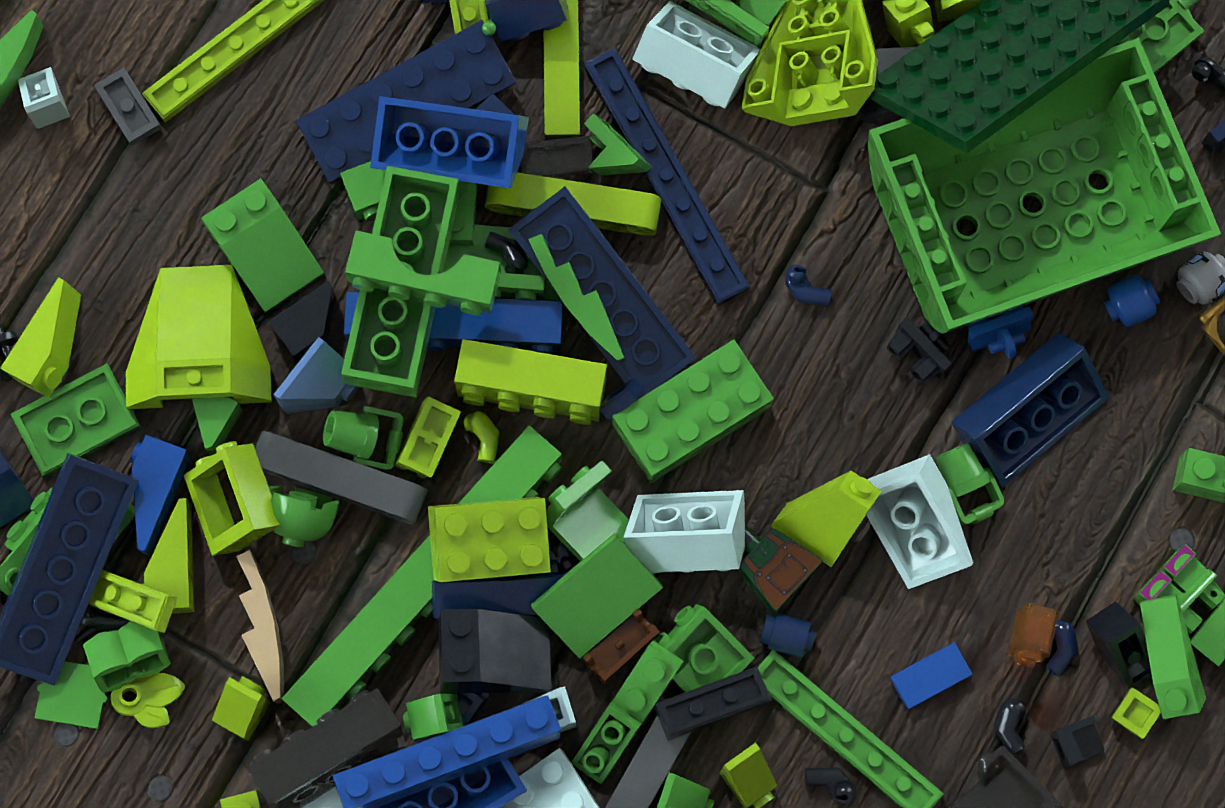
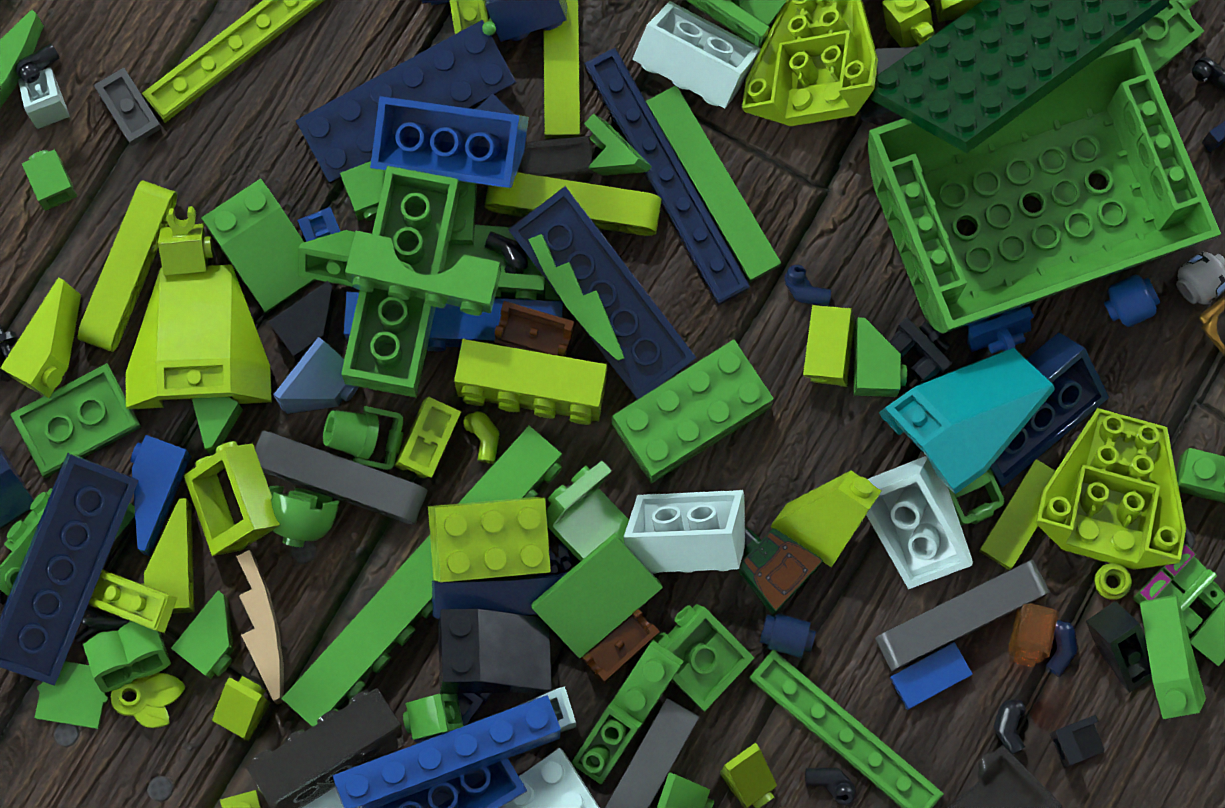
(29, 67): none -> black arm
(49, 179): none -> bright green brick
(126, 266): none -> lime beam
(184, 245): none -> lime brick
(208, 638): none -> bright green slope
(318, 224): none -> blue tile
(326, 258): none -> bright green slope
(533, 330): none -> reddish brown hinge
(621, 398): dark blue tile -> none
(712, 703): black tile -> none
(713, 184): none -> bright green tile
(829, 345): none -> lime hinge
(876, 363): none -> bright green slope
(962, 615): none -> dark grey beam
(970, 414): none -> teal wedge
(1018, 518): none -> lime tile
(1116, 495): none -> lime wedge
(1120, 574): none -> lime plate
(1136, 713): lime plate -> none

